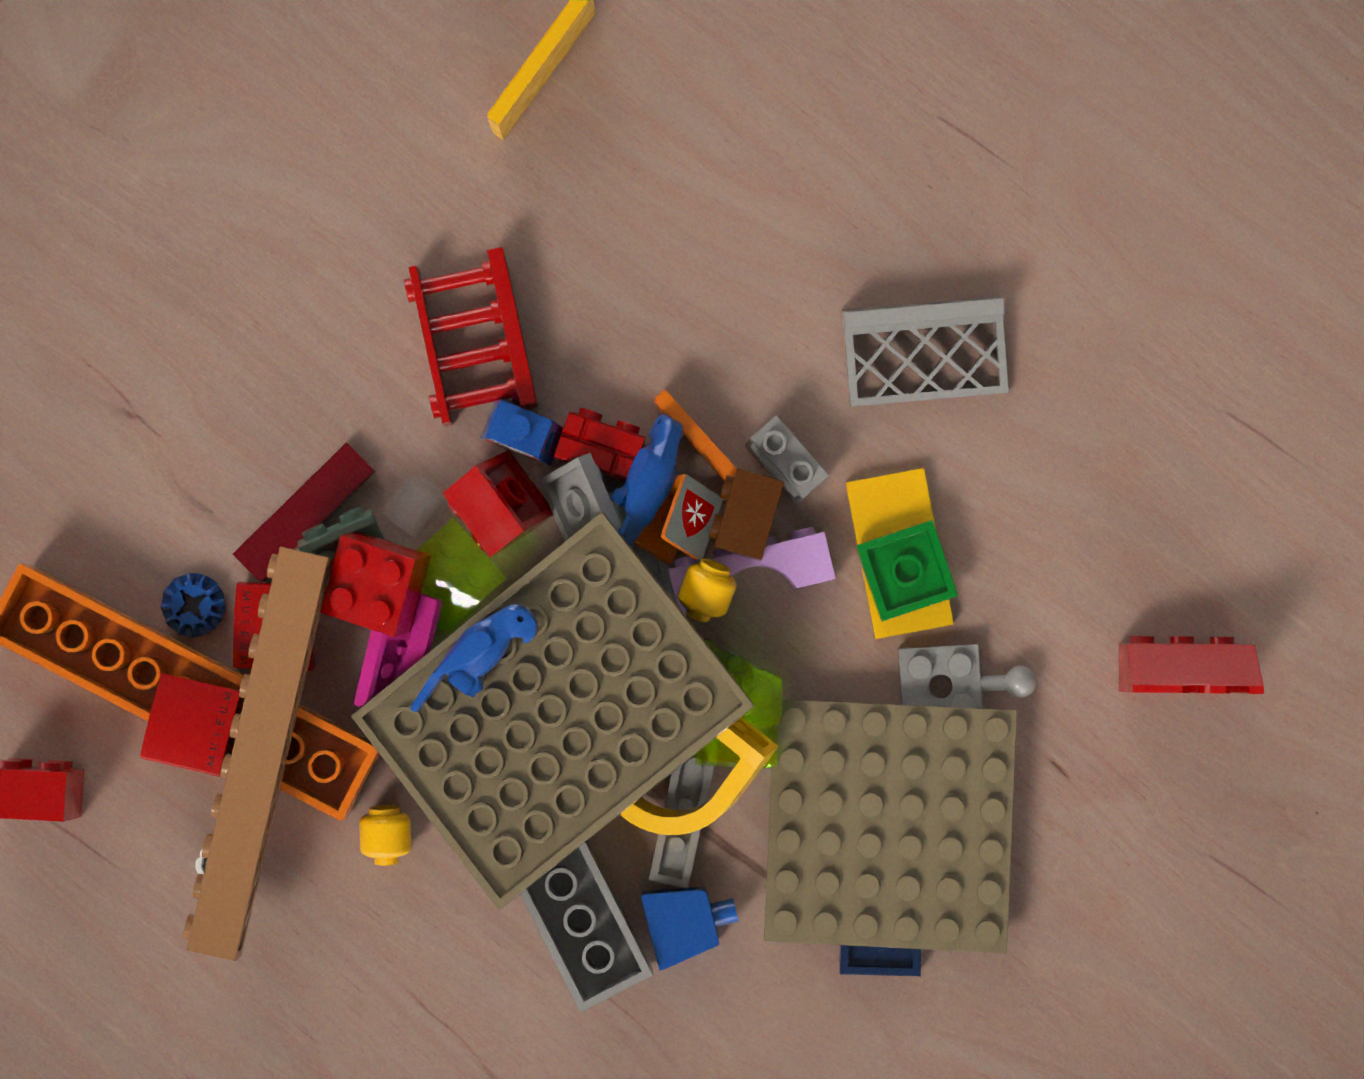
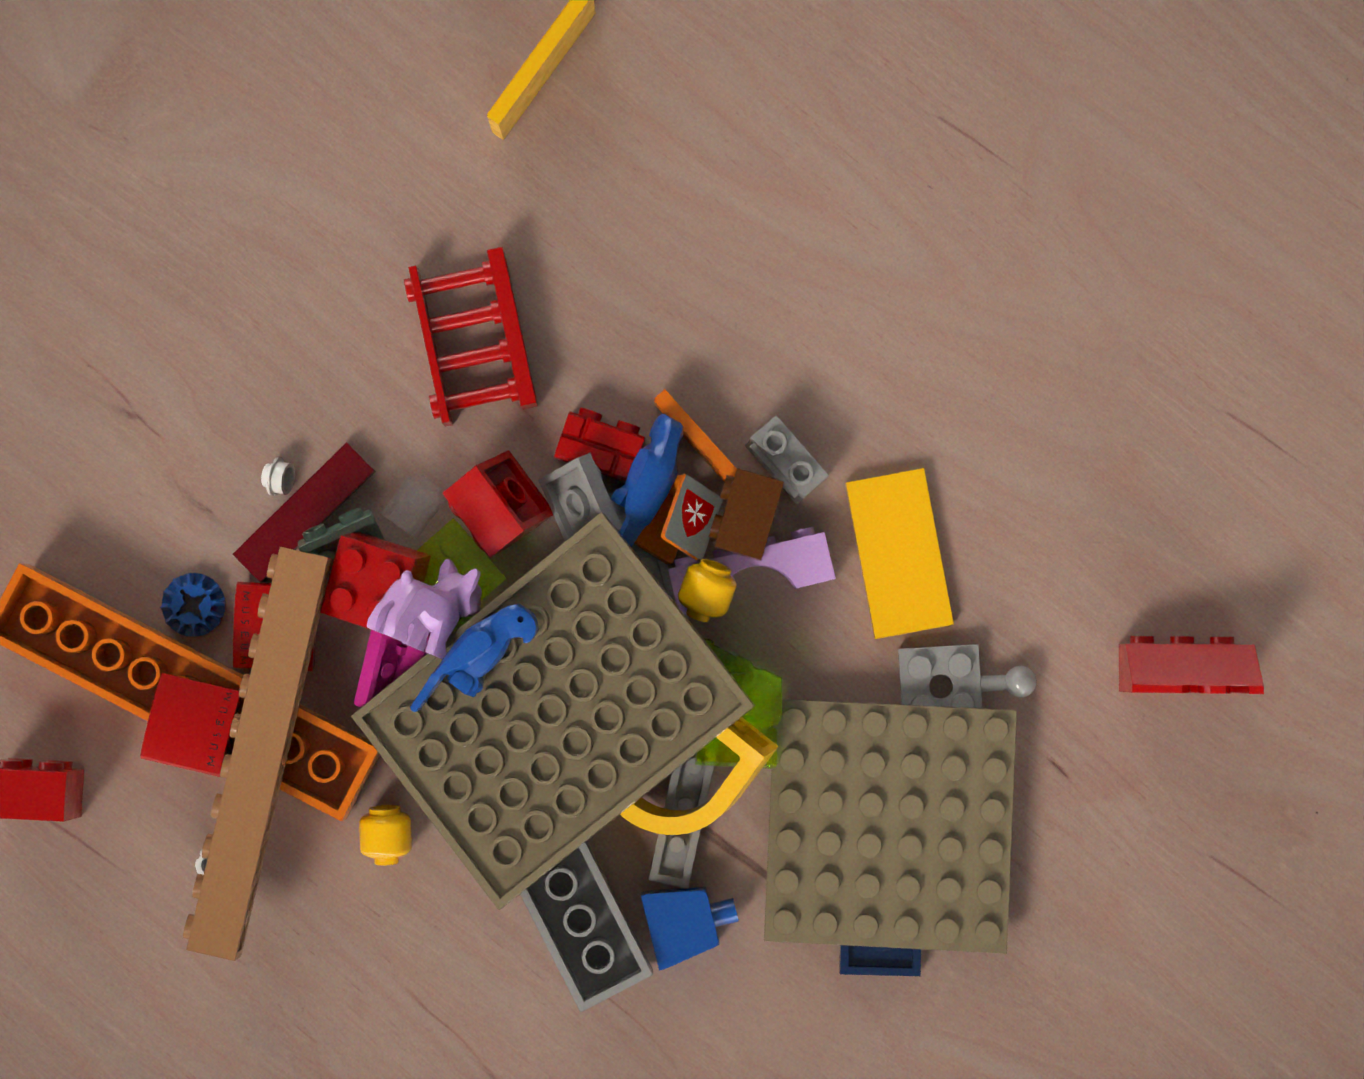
(278, 477): none -> white plate
(416, 609): none -> lavender animal
(522, 432): blue torso -> none
(906, 570): green plate -> none
(923, 316): light grey fence -> none

